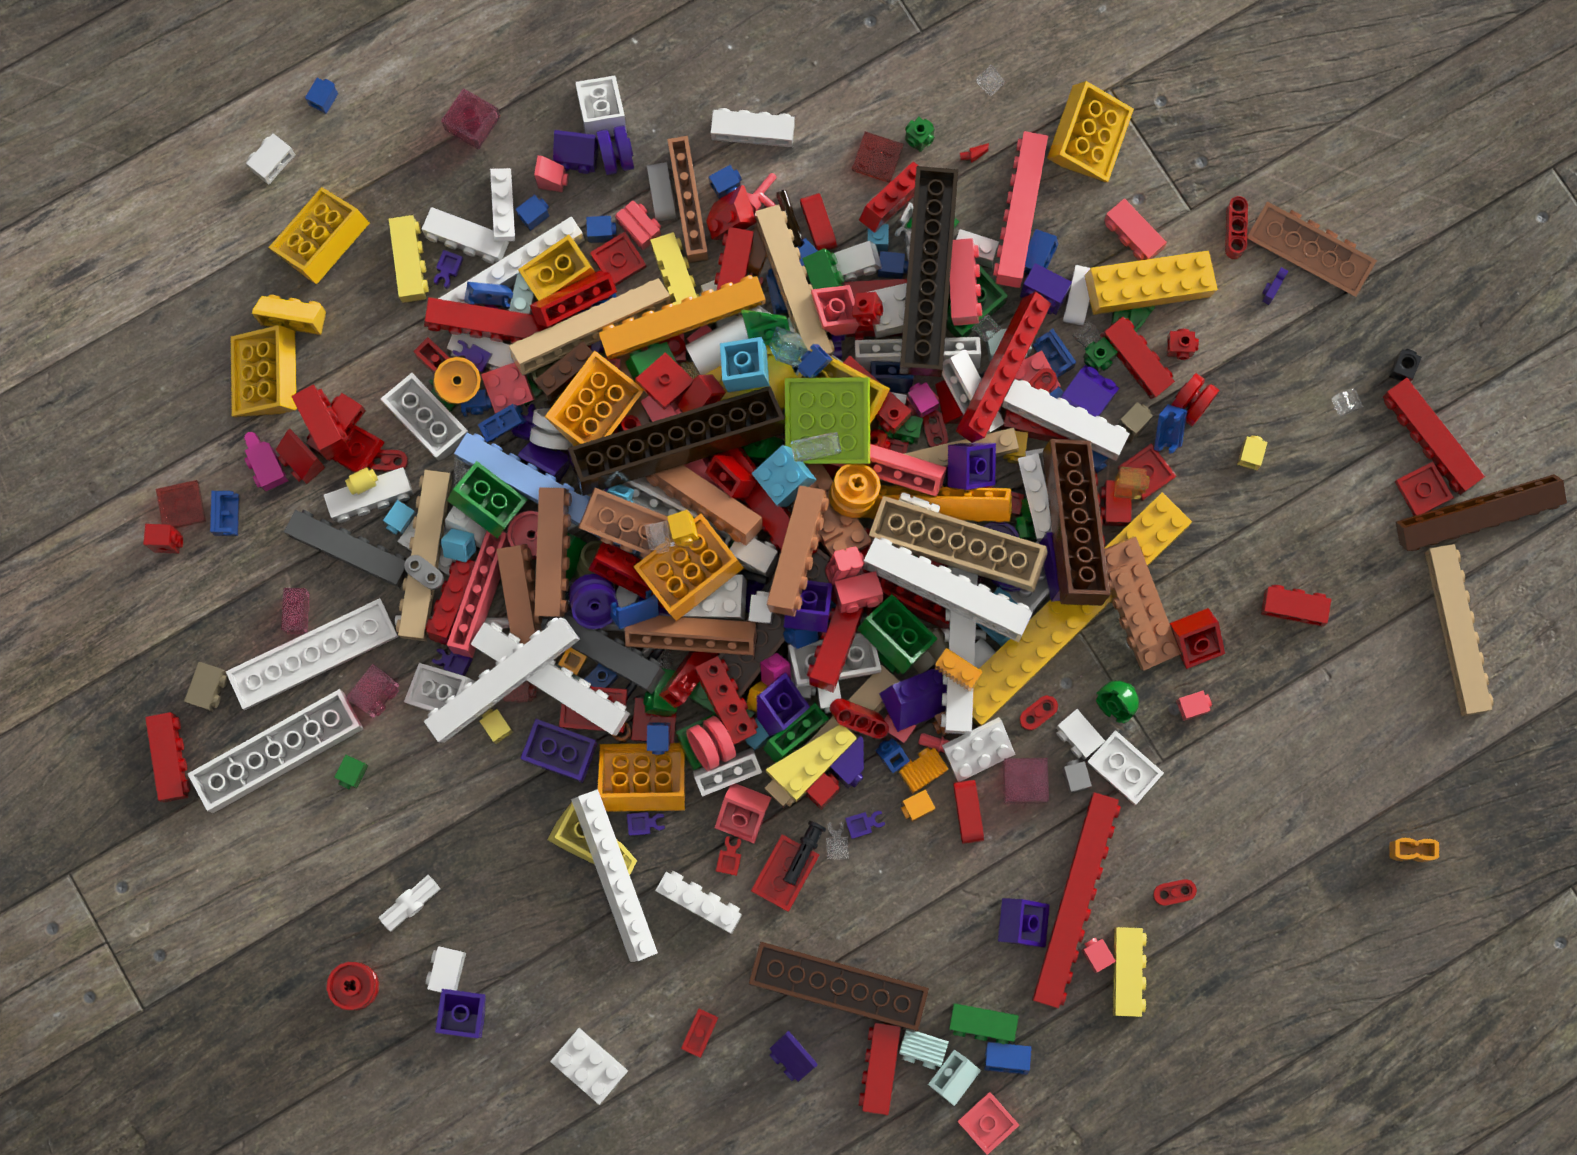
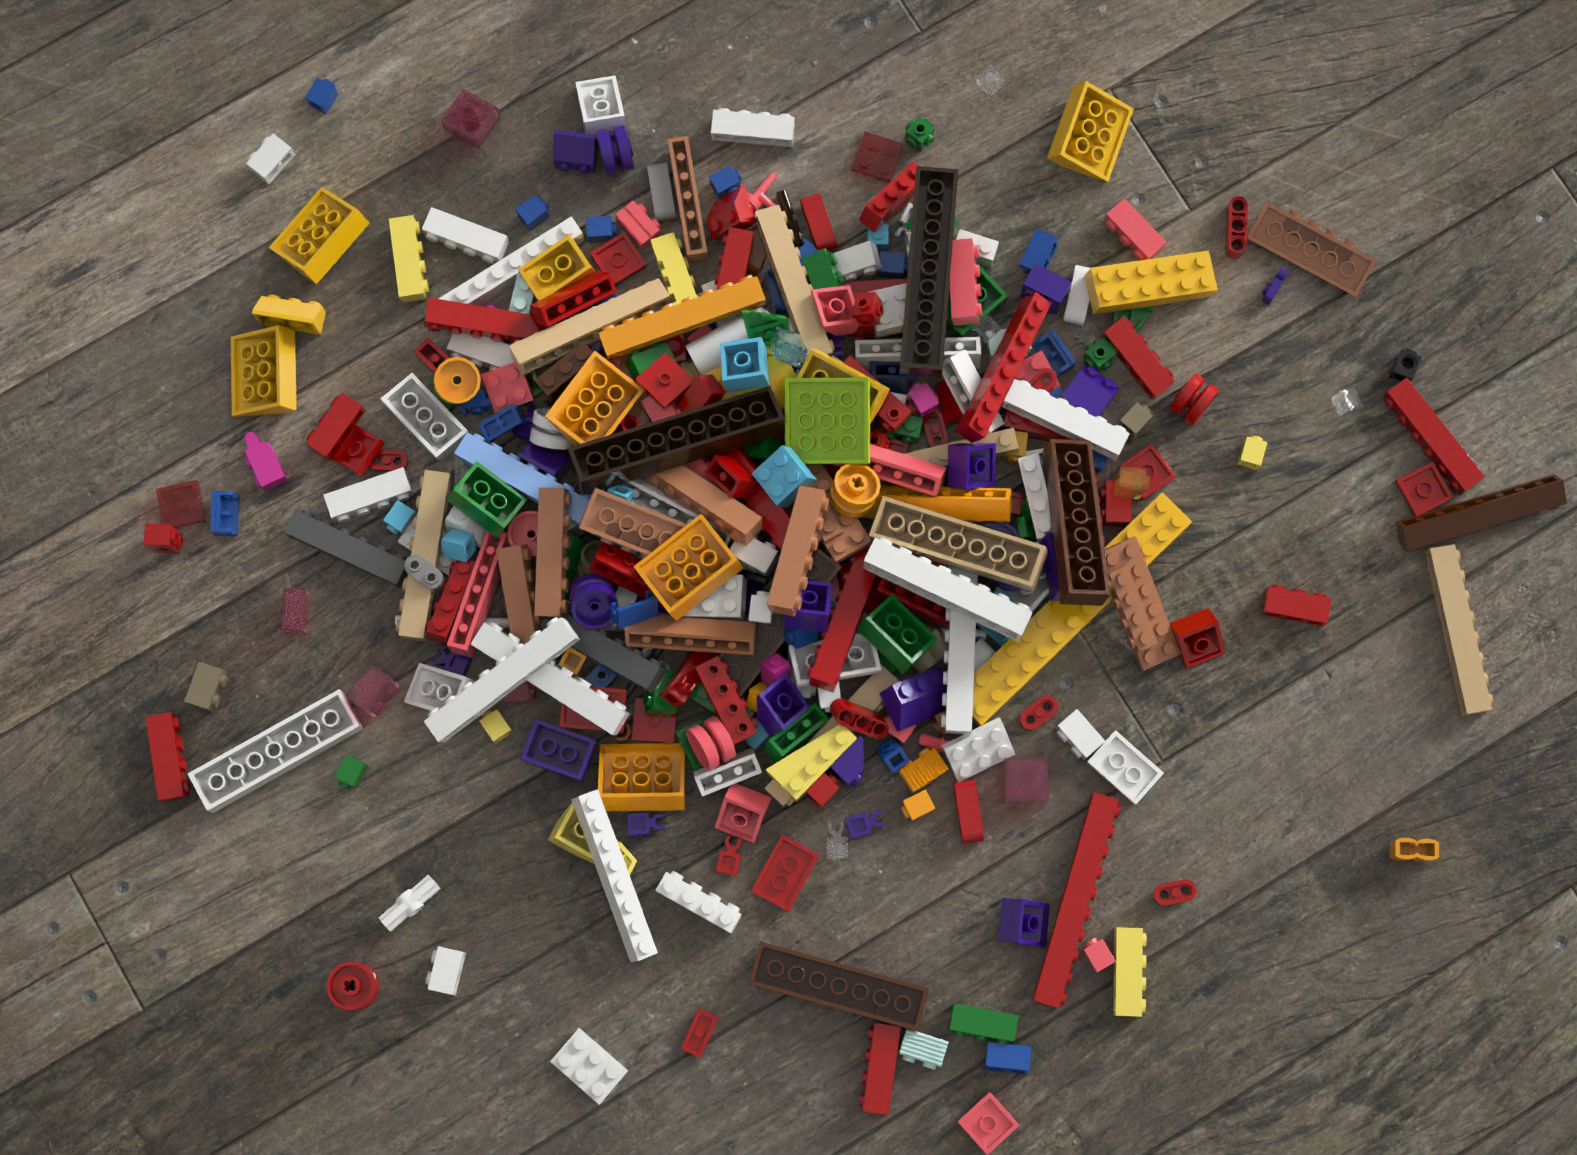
(298, 457): red slope -> none
(311, 654): white plate -> none
(321, 421): red brick -> none
(361, 481): light yellow brick -> none
(448, 266): dark purple plate -> none
(461, 1013): dark purple slope -> none
(475, 354): dark purple plate -> none
(488, 294): blue hinge -> none
(502, 205): white plate -> none
(550, 175): coral slope -> none
(658, 737): blue brick -> none
(659, 536): clear brick -> none
(683, 528): yellow brick -> none
(792, 1056): dark purple slope -> none
(808, 843): black pin -> none
(814, 361): blue brick -> none
(816, 447): clear brick -> none
(844, 564): coral brick -> none
(858, 592): coral brick -> none
(904, 497): white axle -> none
(954, 1077): light aqua brick -> none
(958, 669): light orange brick -> none
(974, 153): red bar -> none
(1021, 210): coral brick -> none
(1076, 776): light grey brick -> none
(1119, 700): green cylinder -> none
(1170, 428): blue hinge -> none
(1182, 344): red brick -> none
(1194, 705): coral brick -> none

